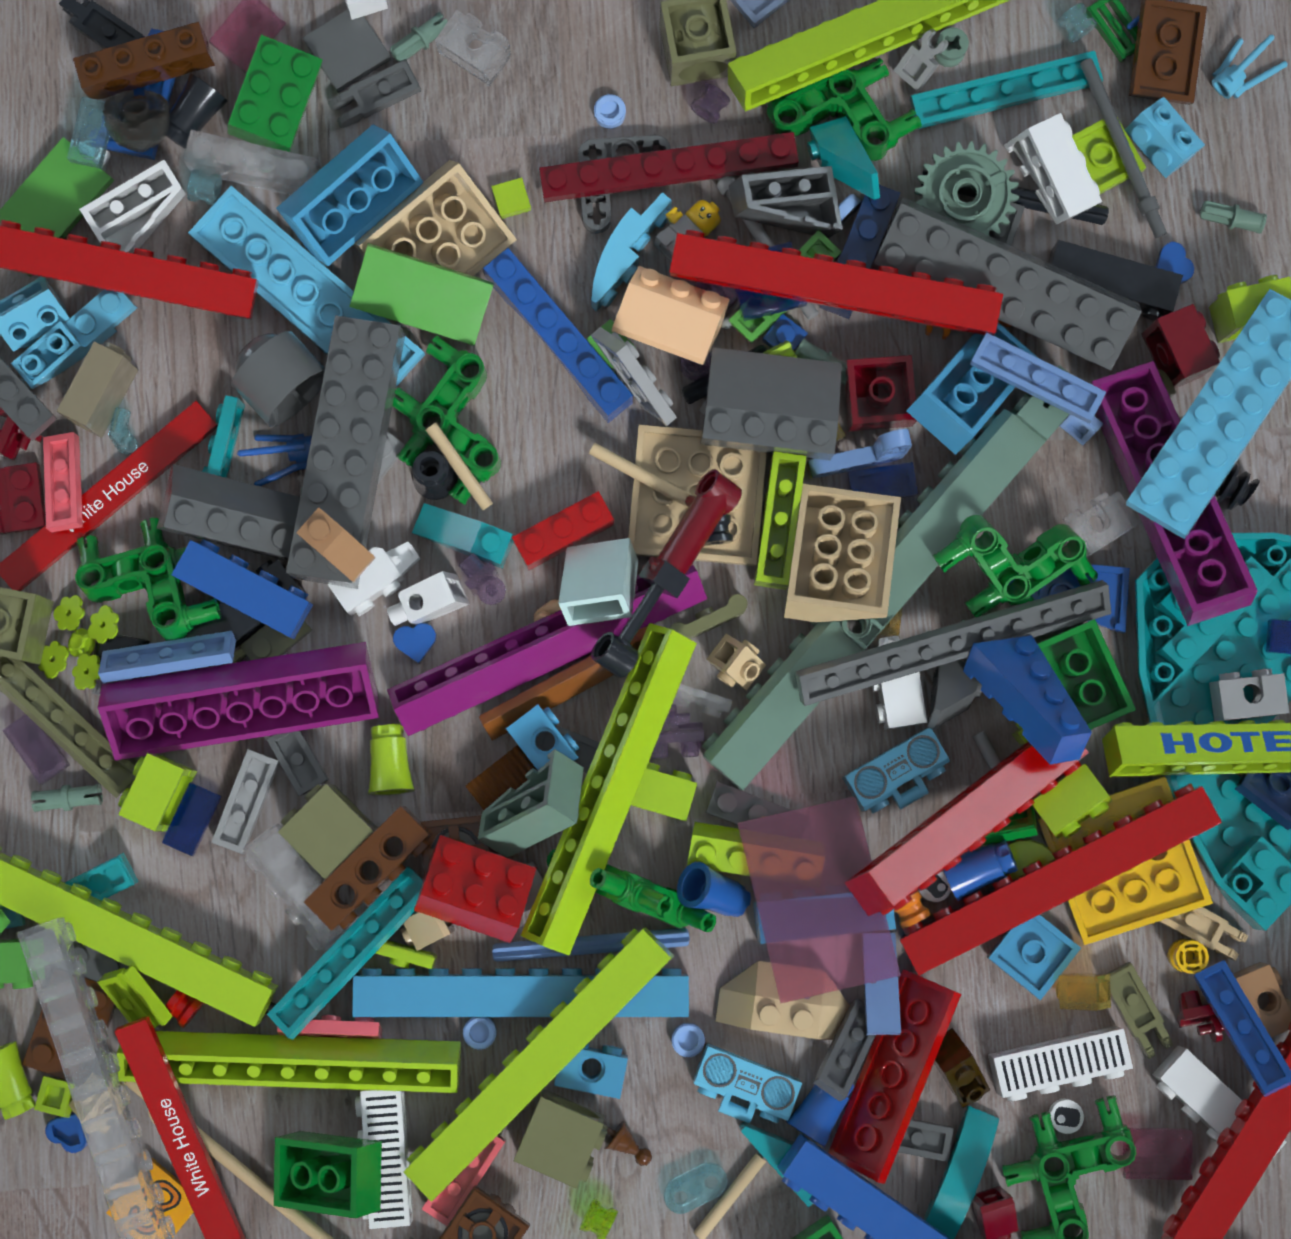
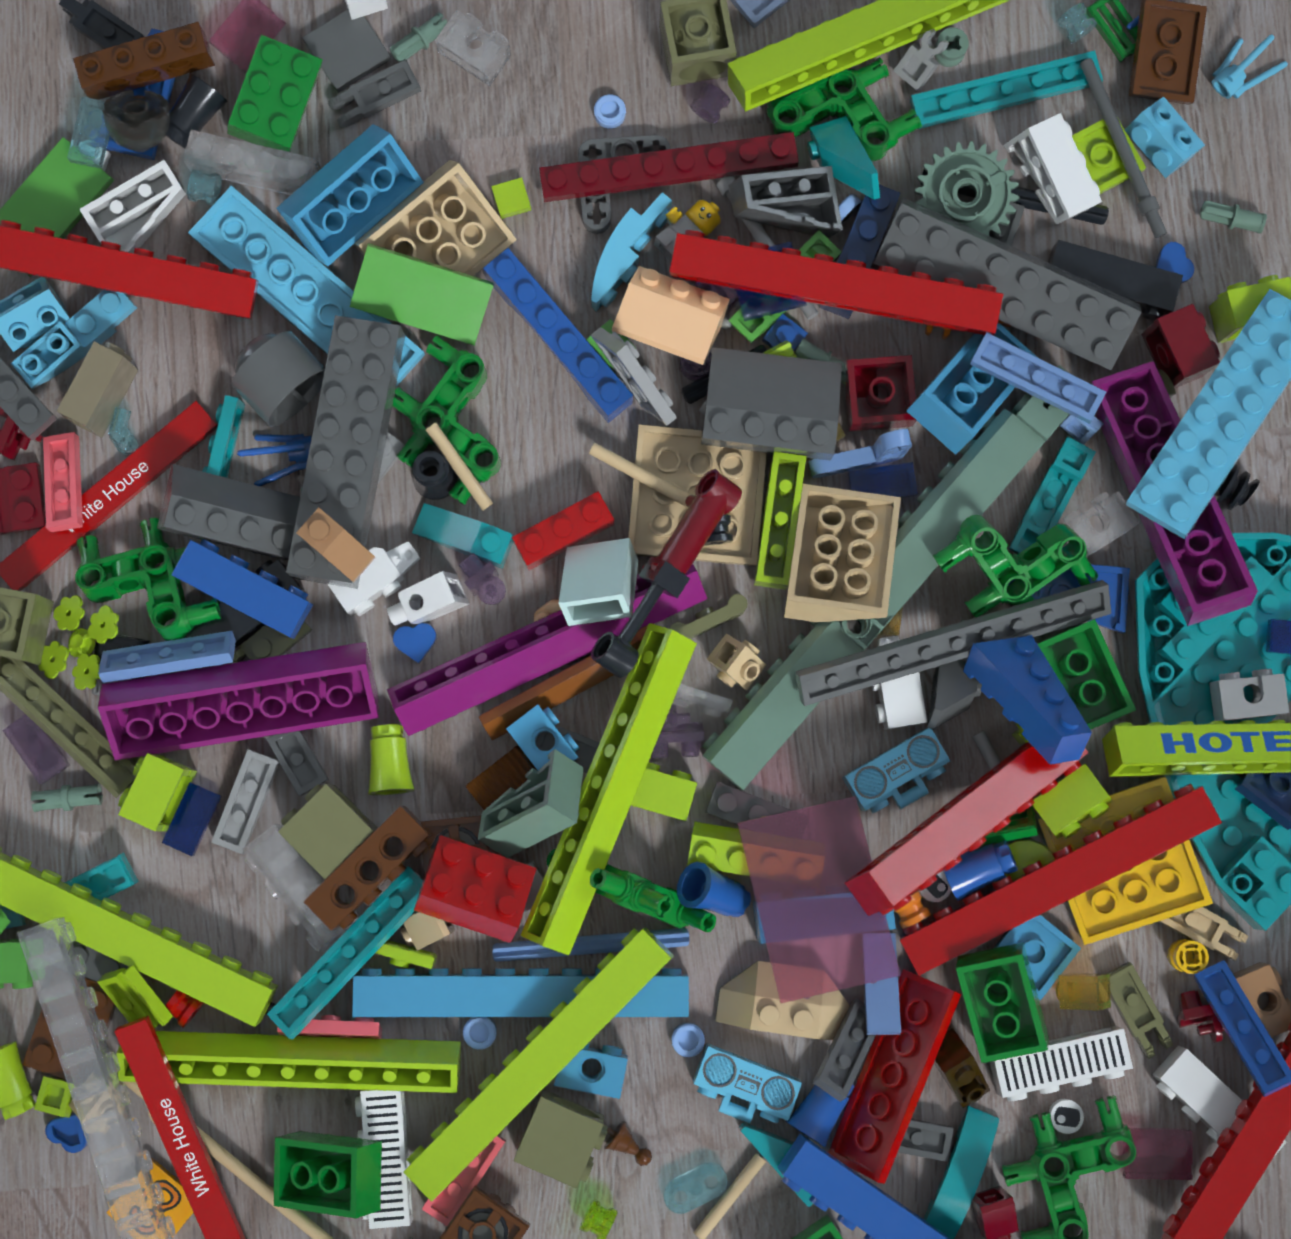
(1002, 1003): none -> green brick
(1053, 493): none -> teal slope

